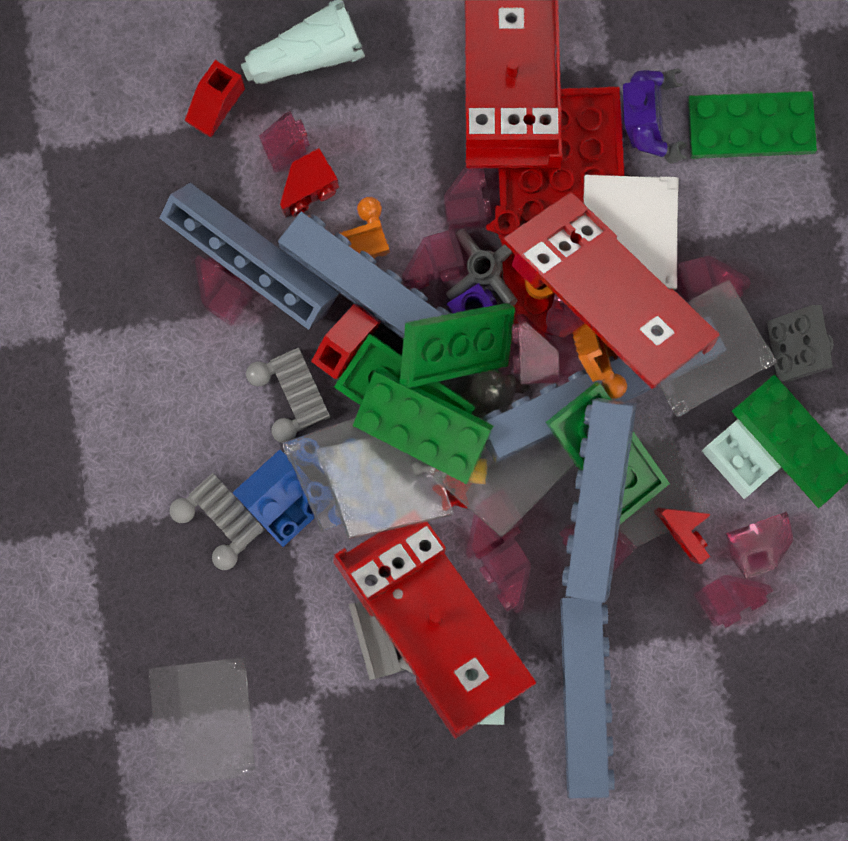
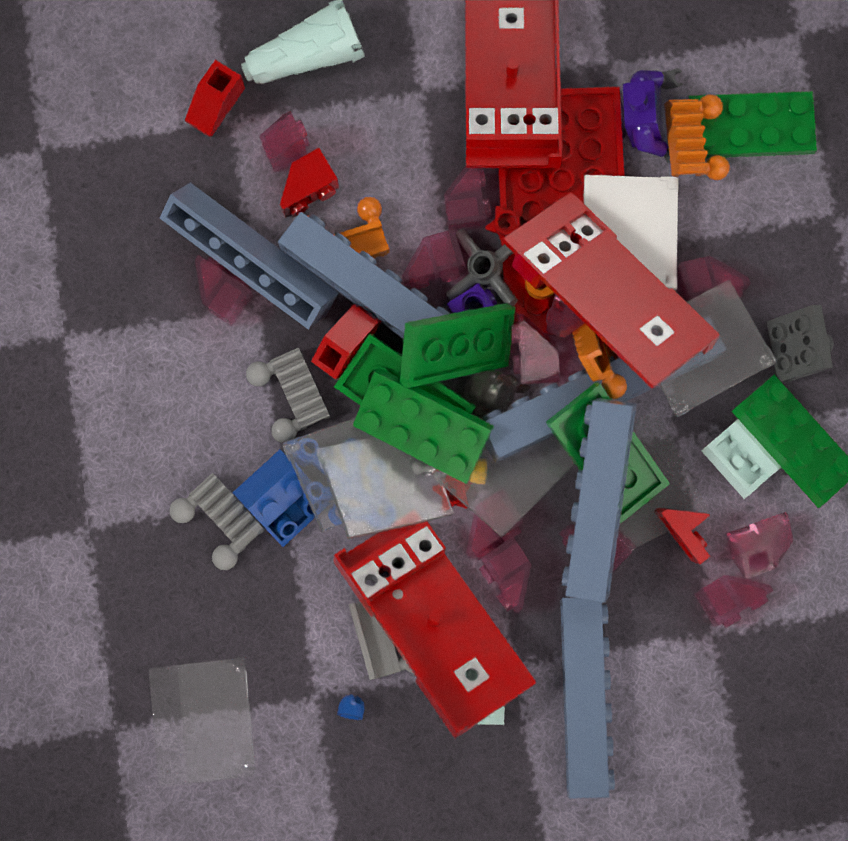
(351, 707): none -> blue hinge
(686, 139): none -> orange gear

